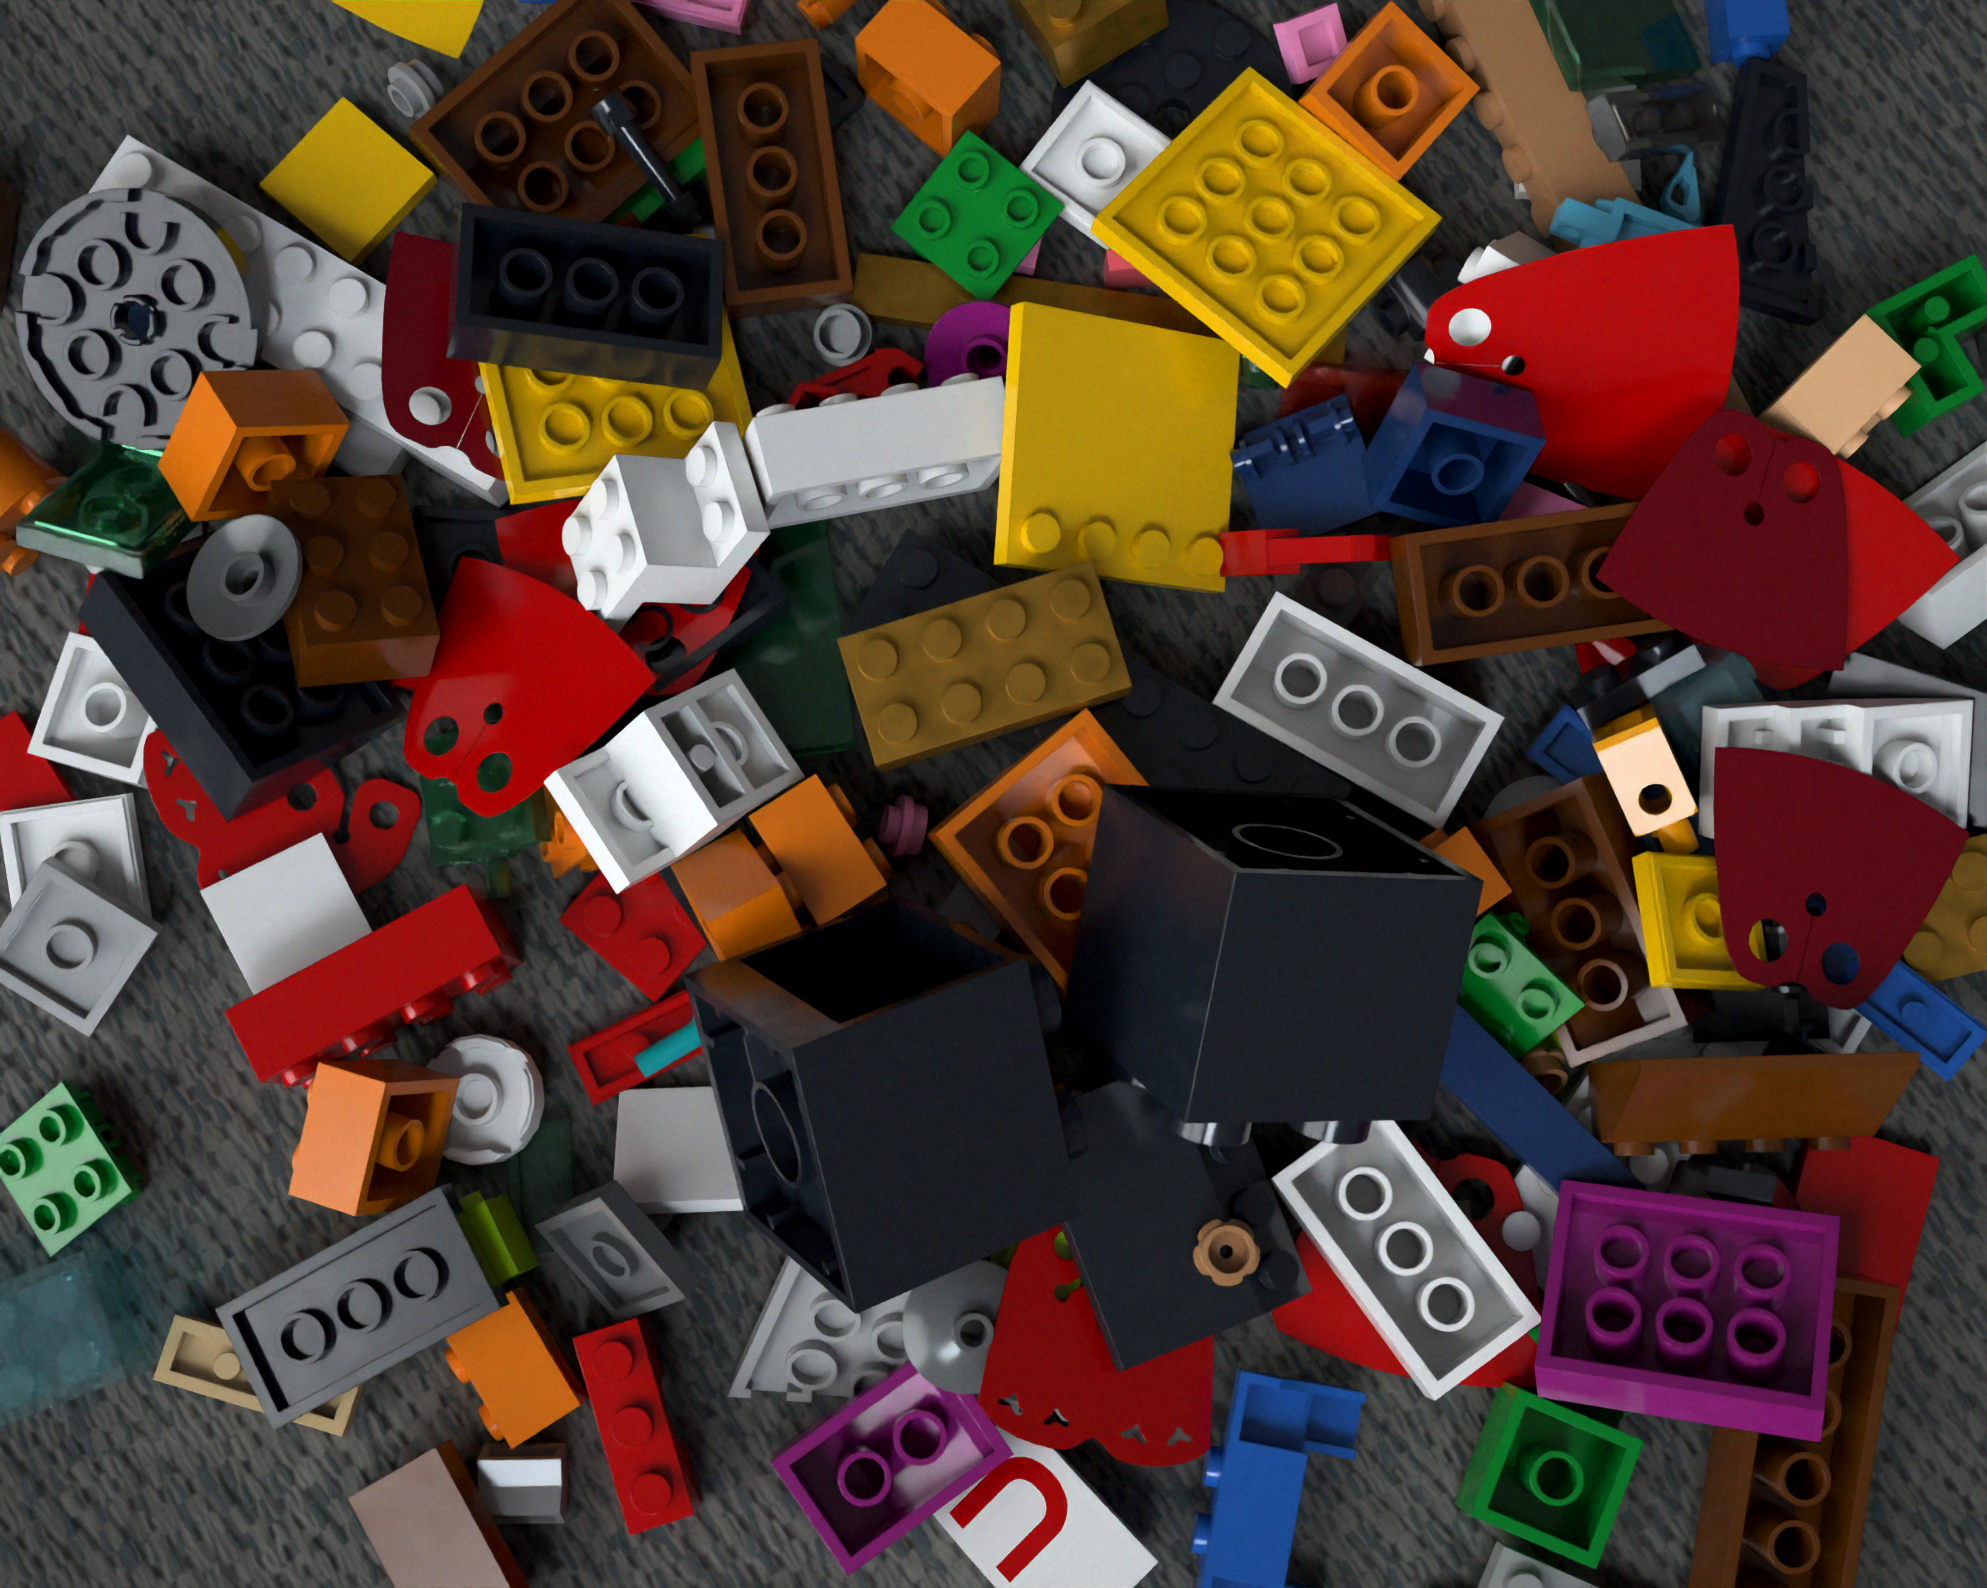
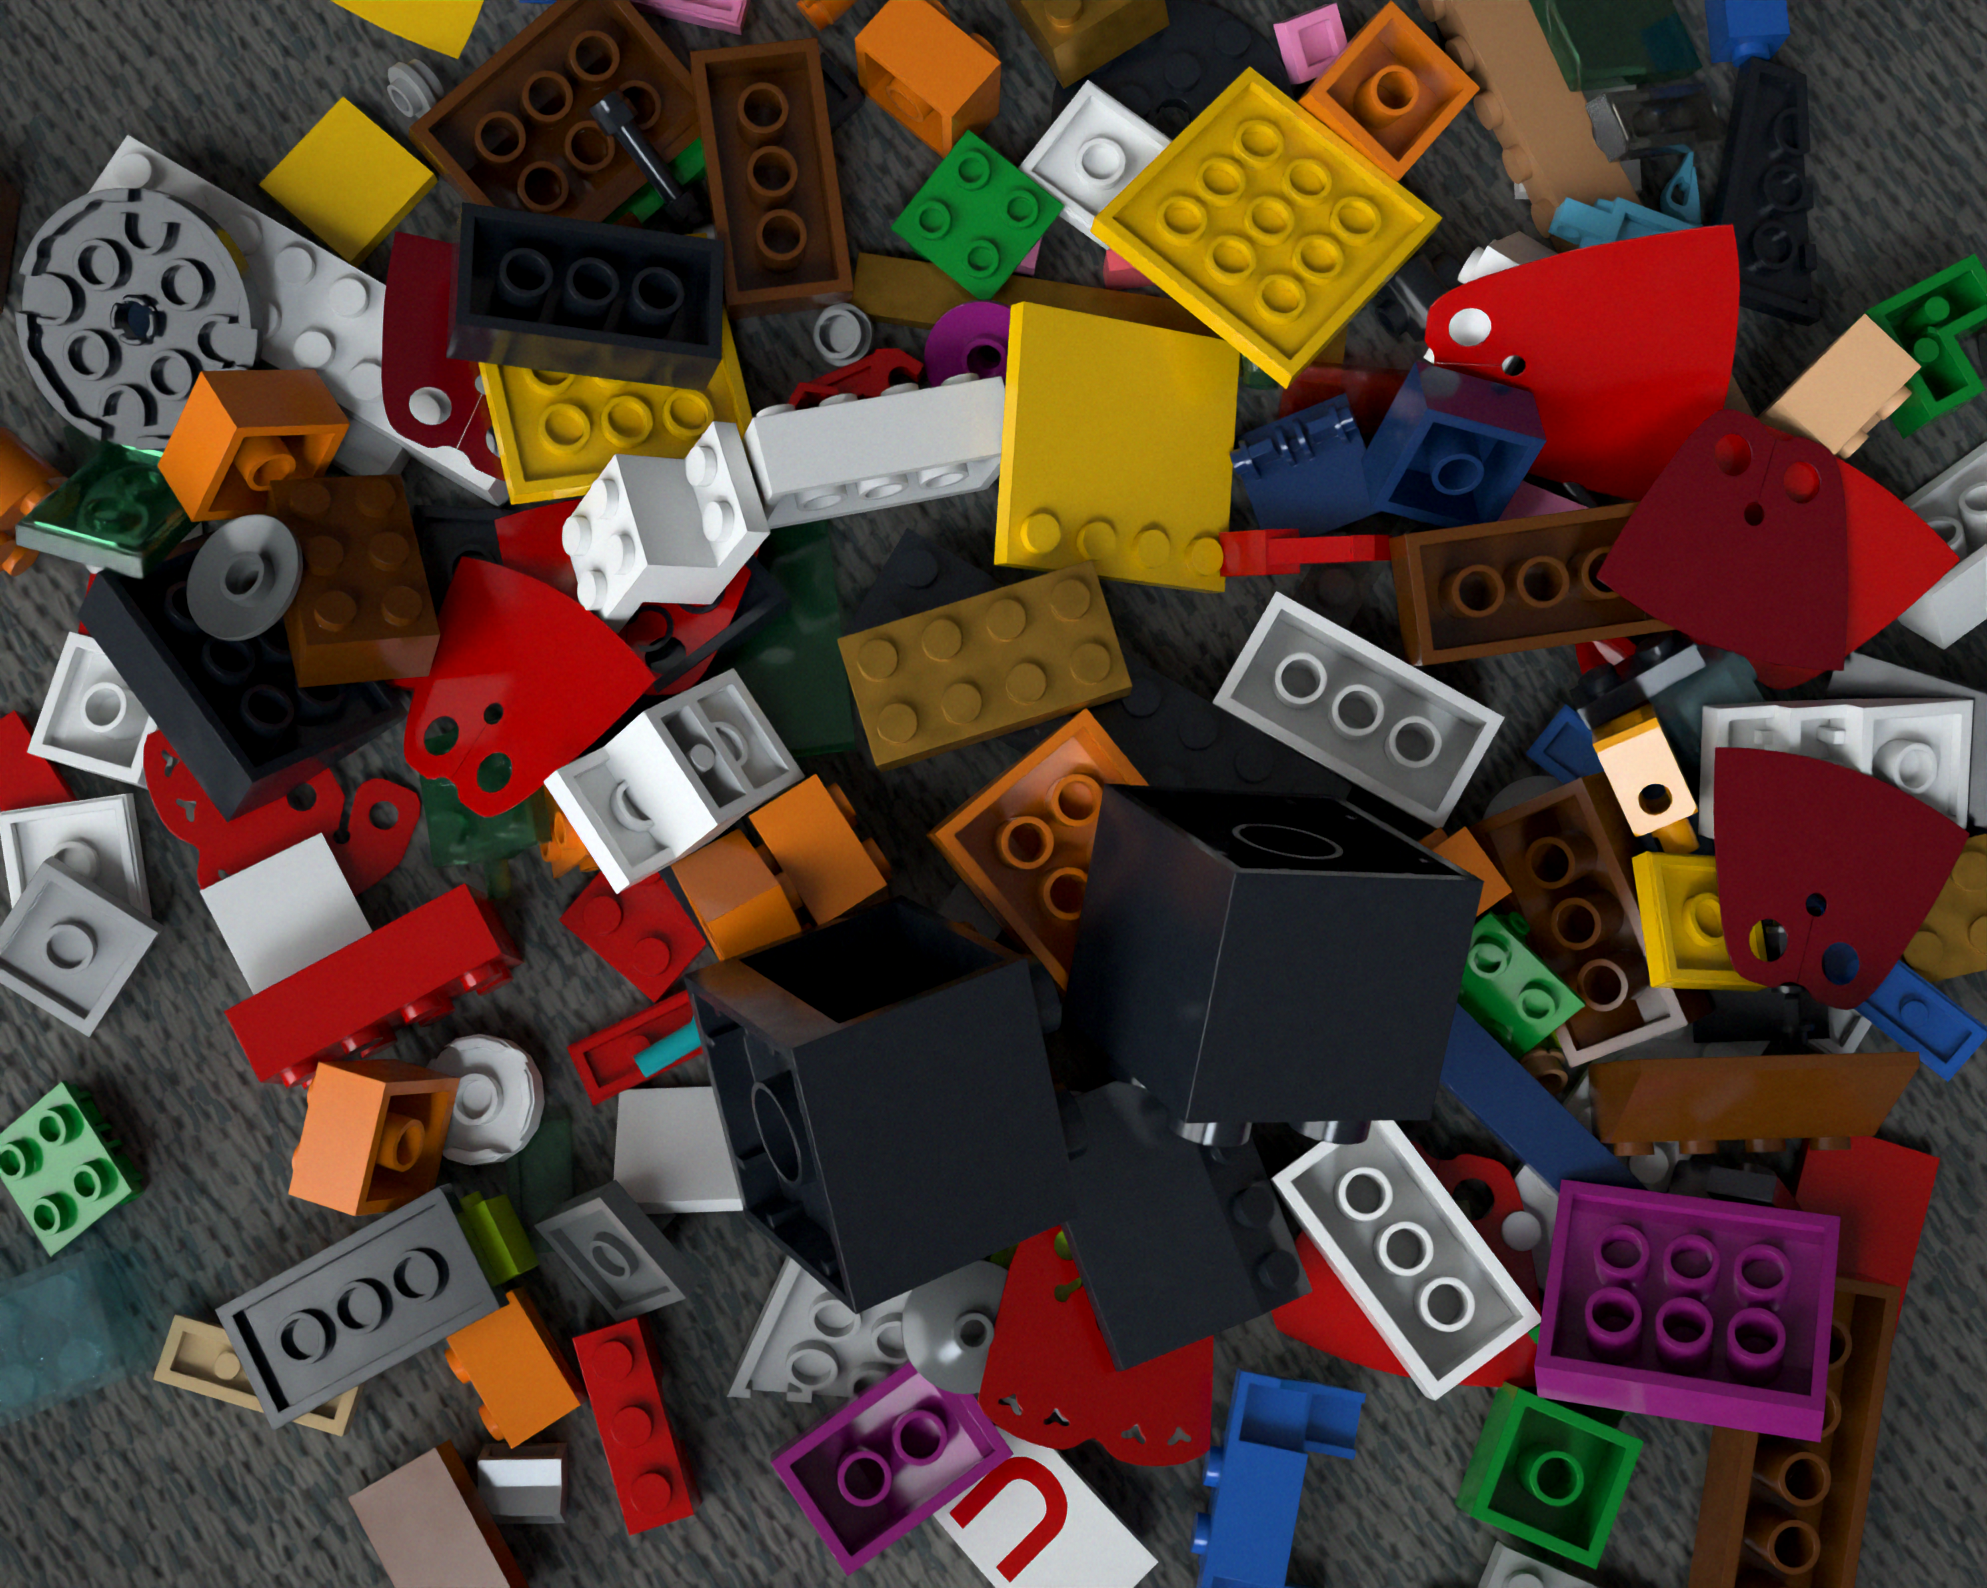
(903, 827): bright pink plate -> none
(1244, 1256): medium nougat plate -> none

